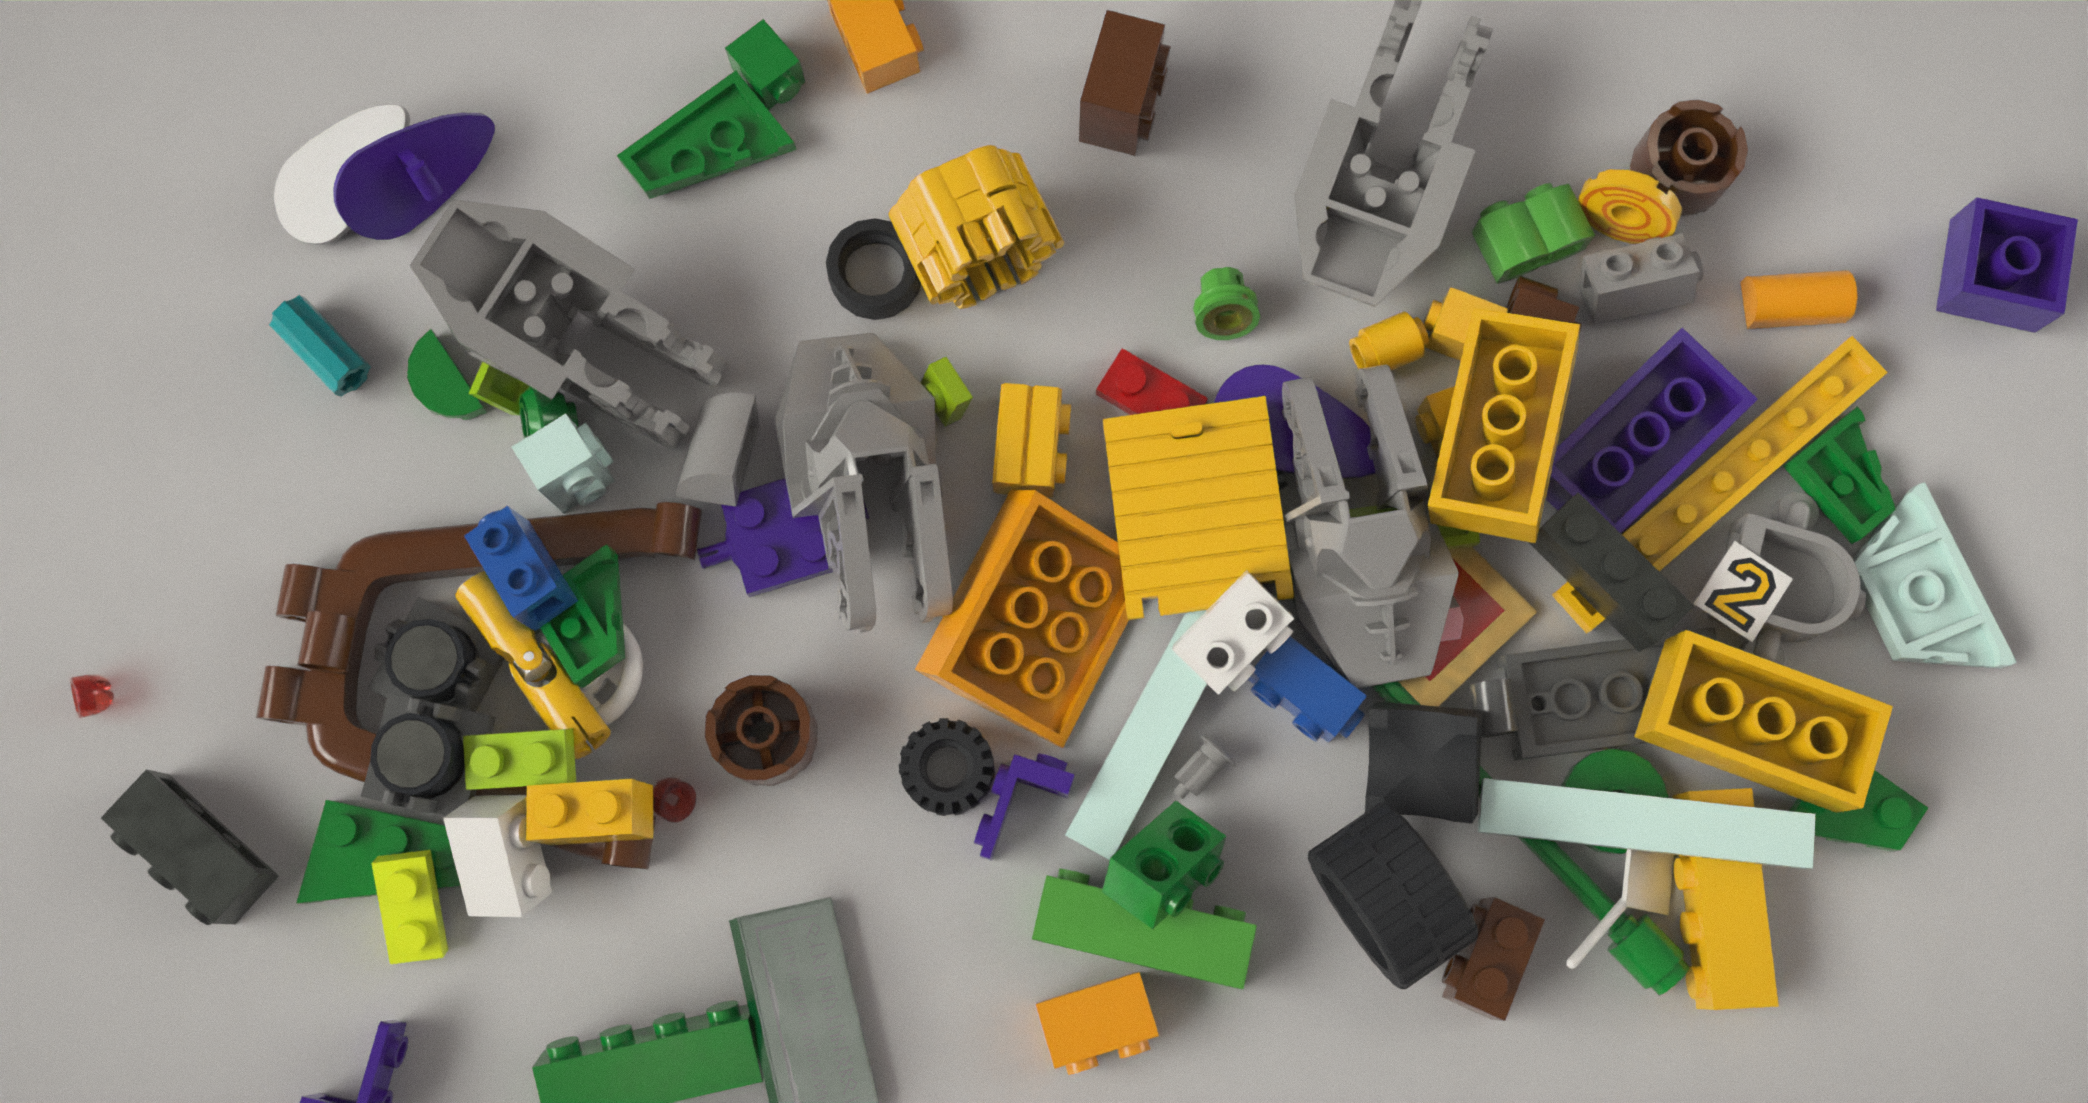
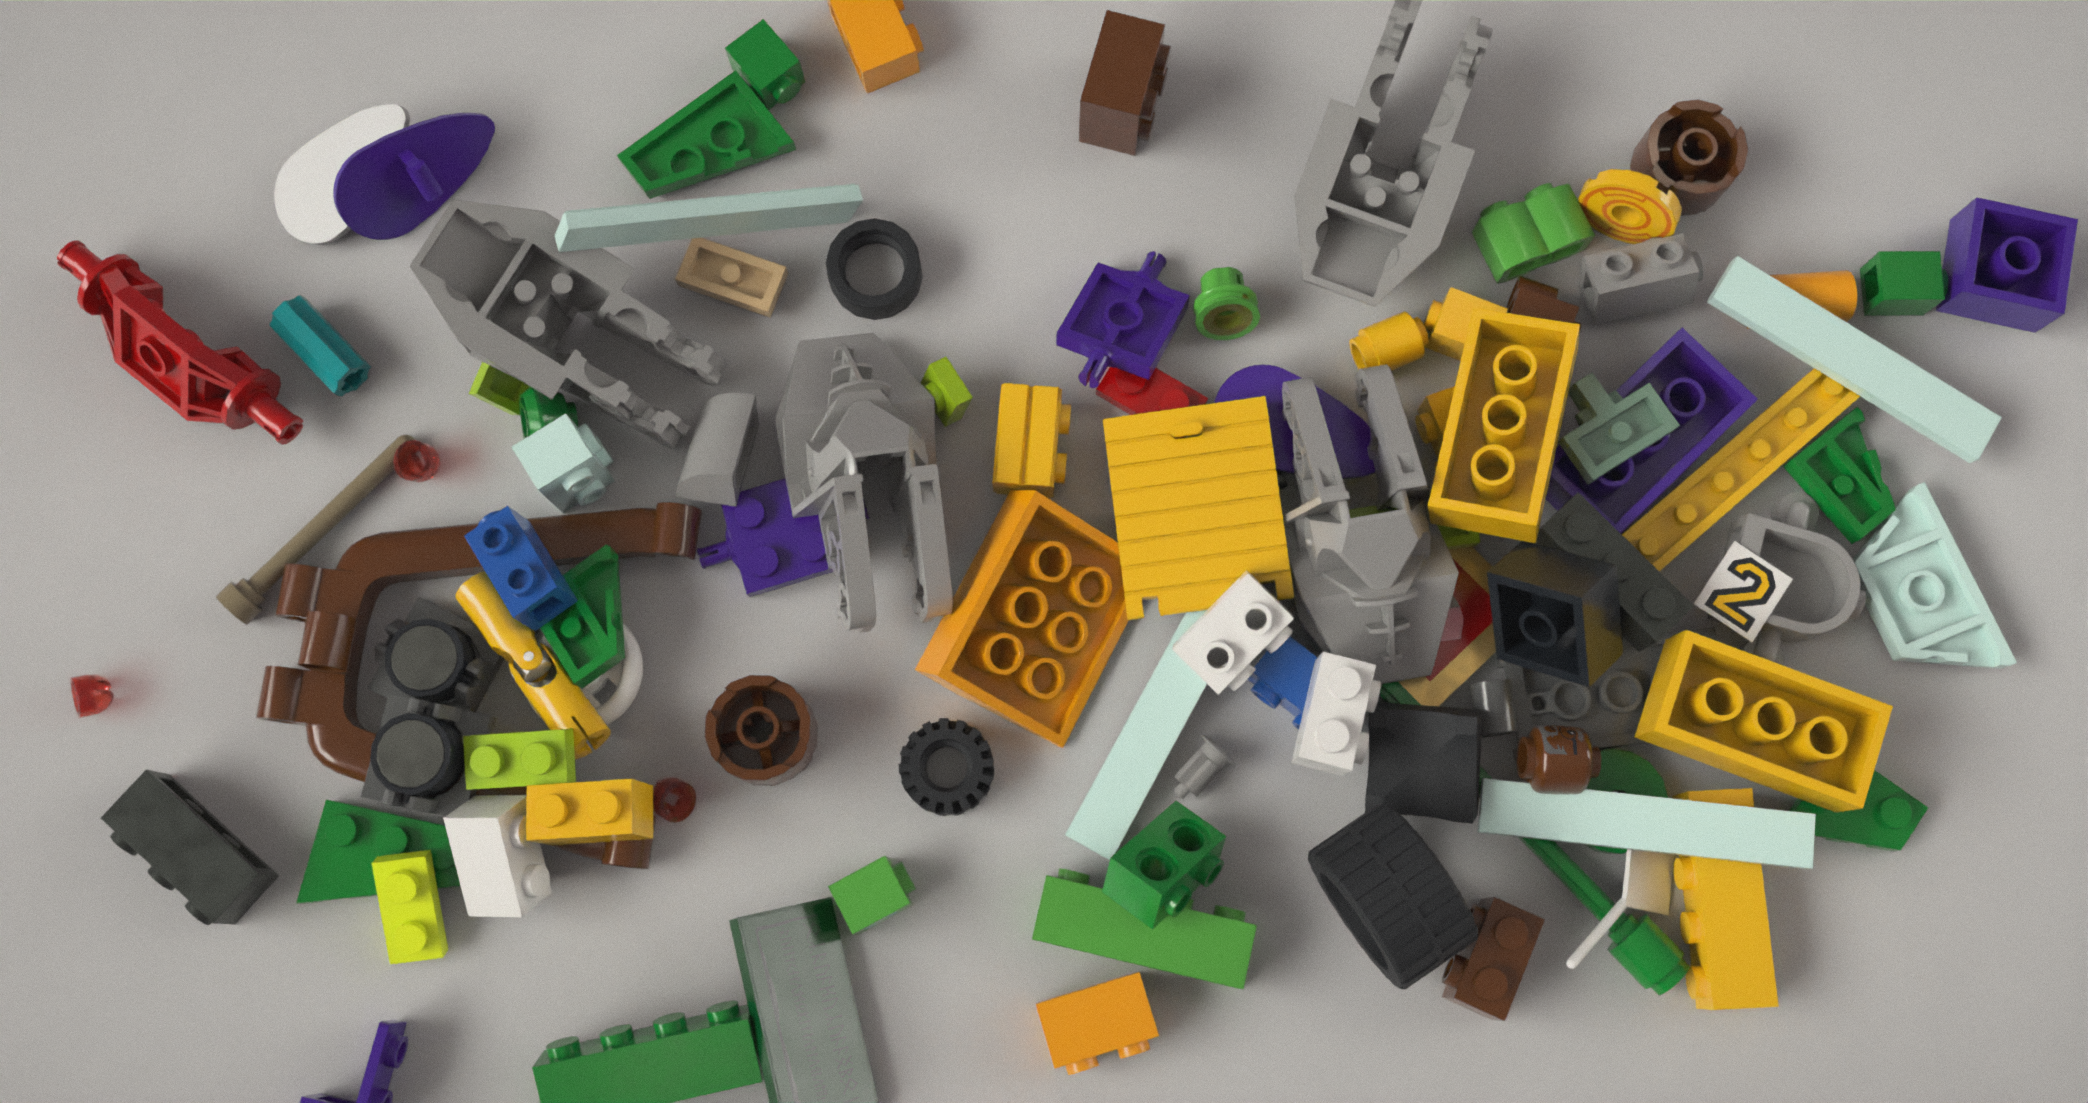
(171, 358): none -> red plate
(246, 596): none -> dark tan piece
(410, 466): none -> clear red hinge
(439, 382): green tile -> none
(706, 217): none -> light aqua tile
(732, 276): none -> tan plate
(873, 894): none -> bright green brick
(971, 216): yellow piece -> none
(1044, 774): dark purple bracket -> none
(1122, 320): none -> dark purple plate
(1334, 714): none -> white brick
(1556, 612): none -> black brick
(1558, 759): none -> reddish brown head
(1613, 427): none -> sand green hinge
(1854, 360): none -> light aqua tile
(1903, 283): none -> green brick

